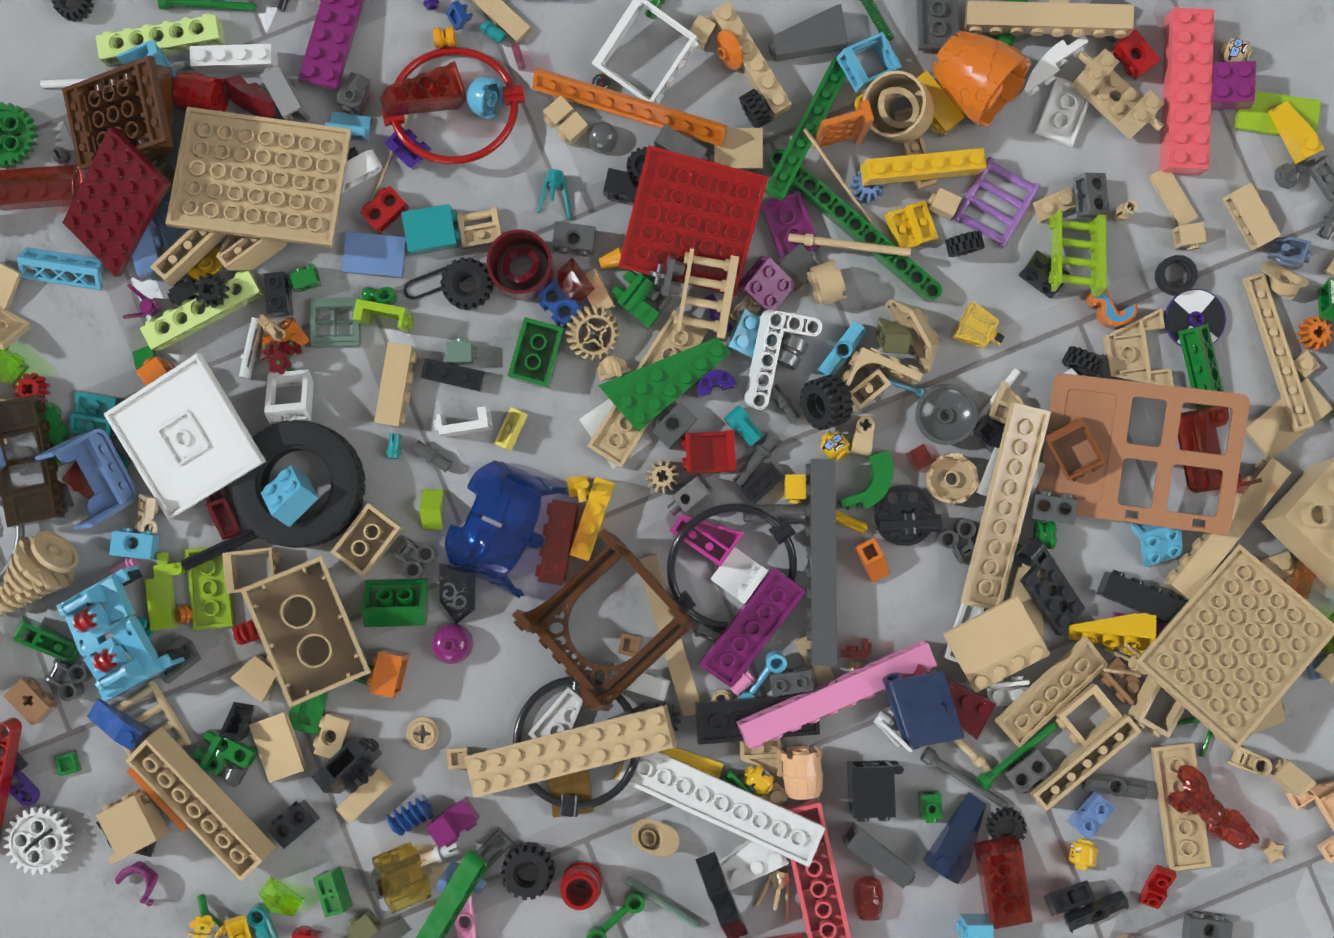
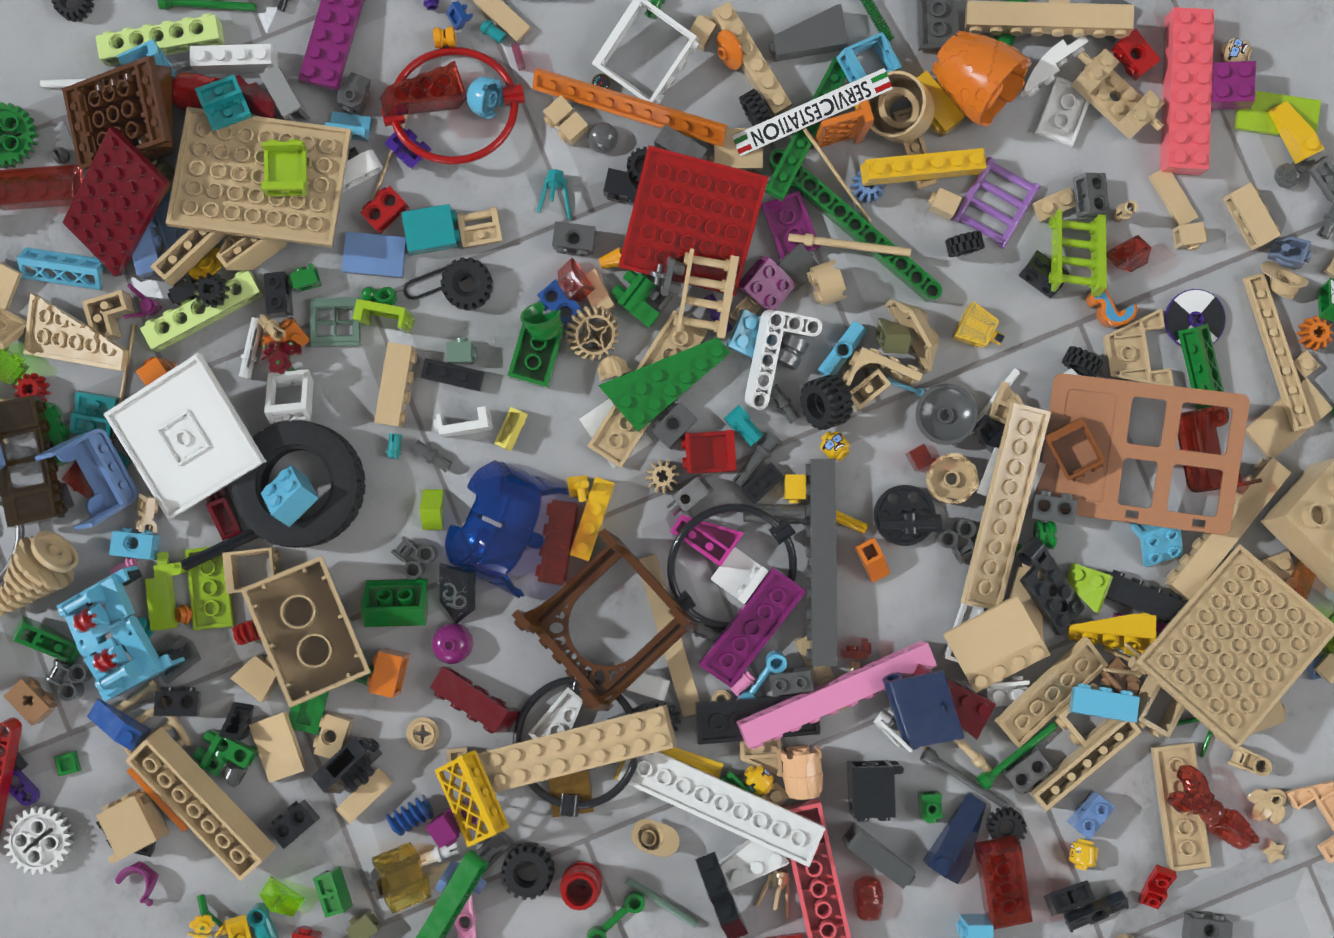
(63, 337): none -> tan wing
(105, 310): none -> tan brick
(121, 397): none -> tan axle
(142, 355): green slope -> none
(177, 707): none -> black brick
(223, 102): none -> teal slope
(285, 168): none -> lime panel
(367, 540): tan brick -> none
(474, 701): none -> dark red wedge
(481, 793): none -> yellow fence
(515, 244): dark red piece -> none
(540, 325): none -> green helmet
(629, 644): medium nougat plate -> none
(713, 379): dark purple cylinder -> none
(812, 112): none -> white sticker
(862, 440): tan piece -> none
(881, 479): green arch -> none
(911, 225): yellow slope -> none
(1089, 585): none -> lime wing
(1104, 703): none -> medium azure brick
(1126, 787): dark grey piece -> none
(1130, 254): none -> clear red slope
(1188, 265): black tyre -> none
(1265, 808): none -> tan plate
(1291, 777): tan slope -> none

